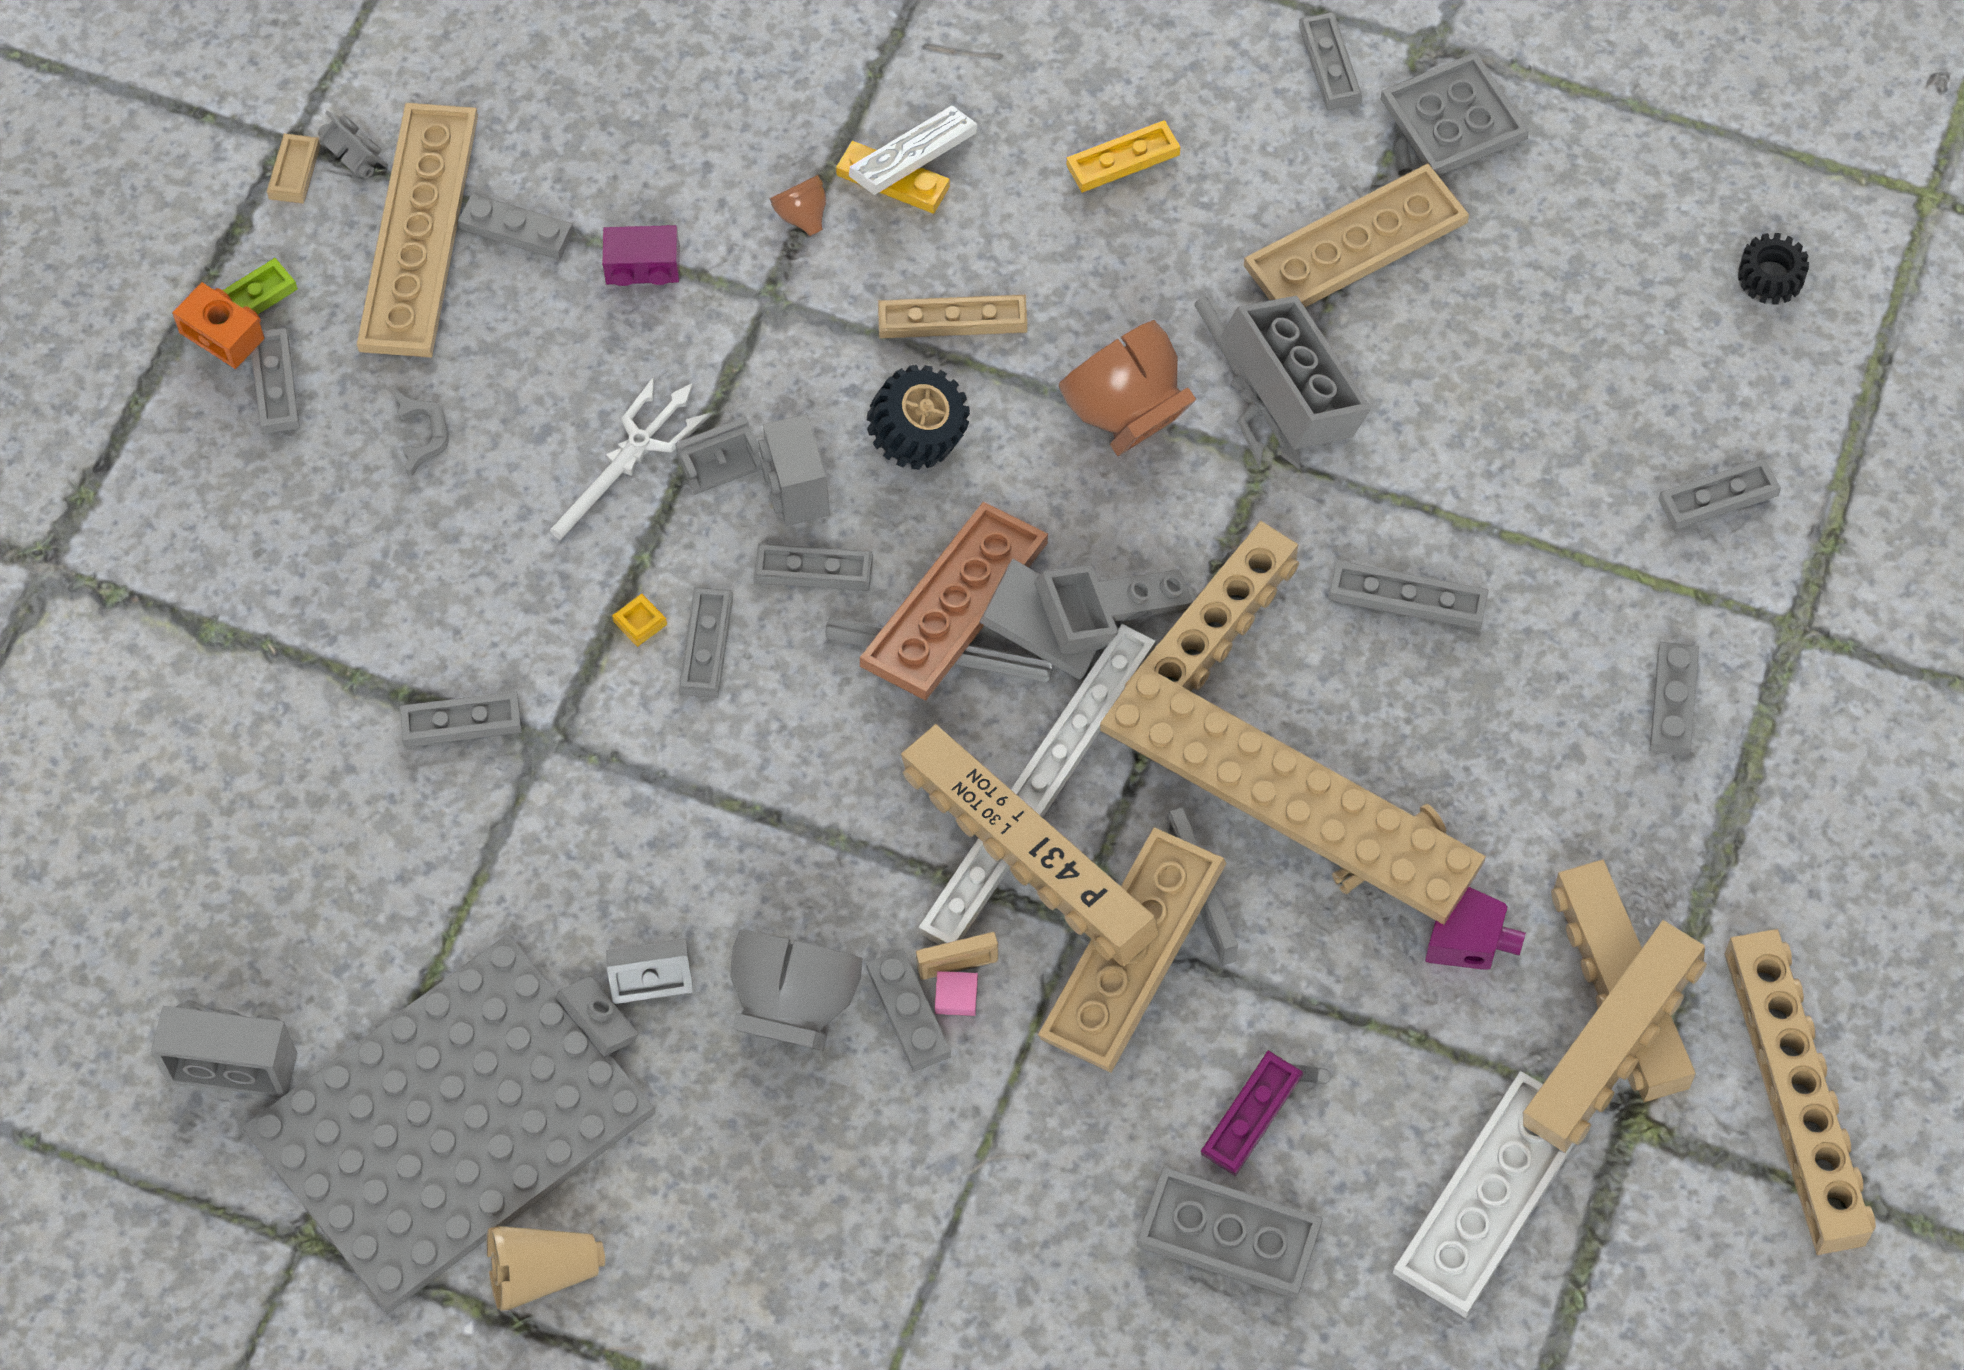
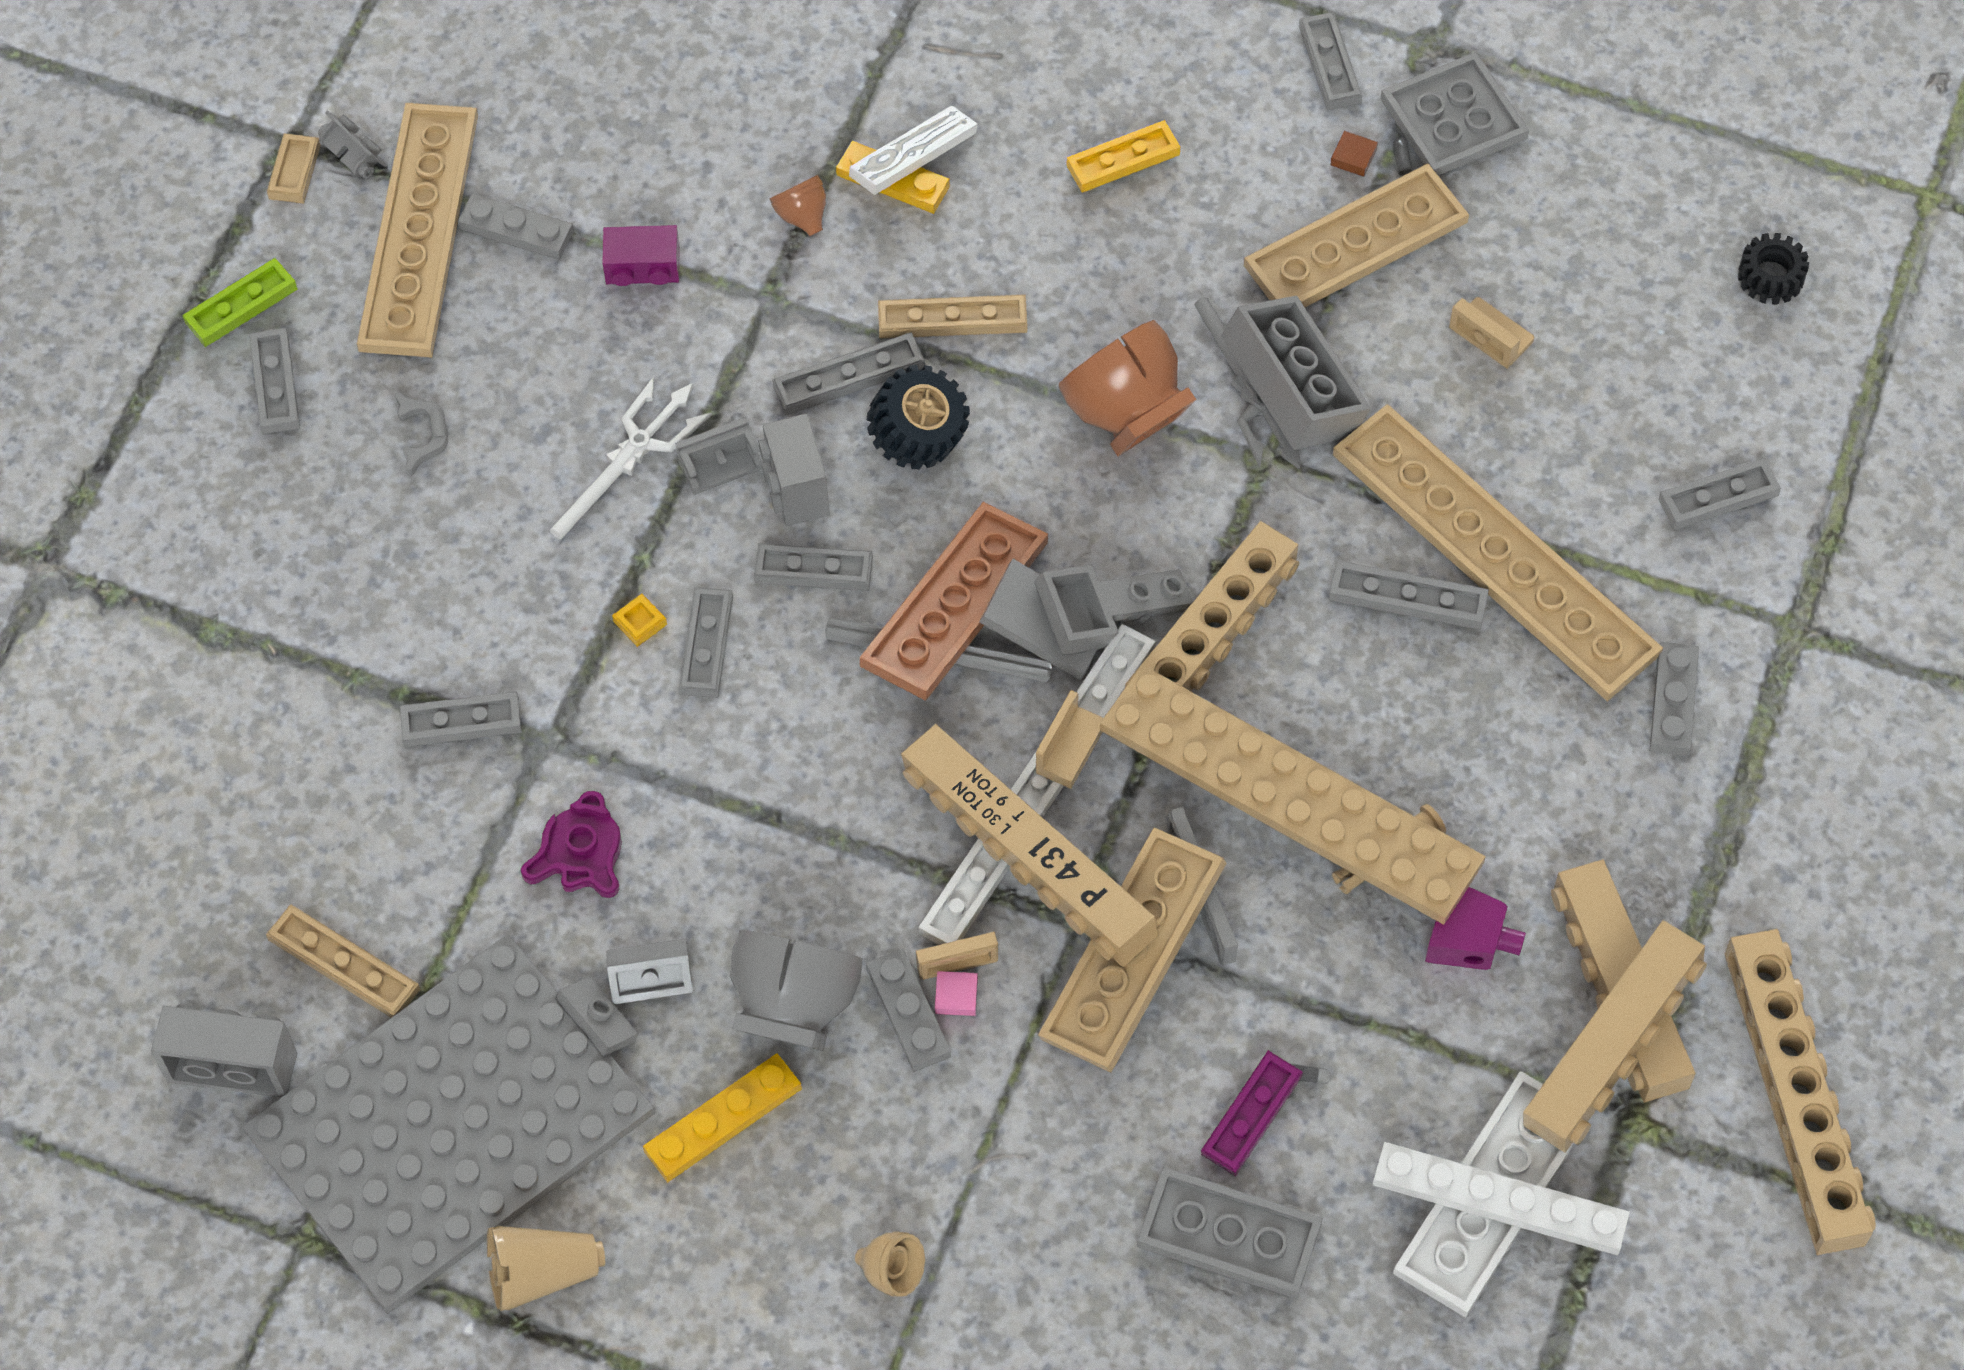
(230, 341): orange brick -> none
(342, 961): none -> tan tile
(579, 847): none -> magenta tile
(722, 1117): none -> yellow plate
(846, 373): none -> light grey tile
(893, 1263): none -> tan helmet
(1068, 742): none -> tan panel
(1354, 153): none -> dark orange tile
(1490, 330): none -> tan panel
(1498, 552): none -> tan plate
(1501, 1198): none -> white plate

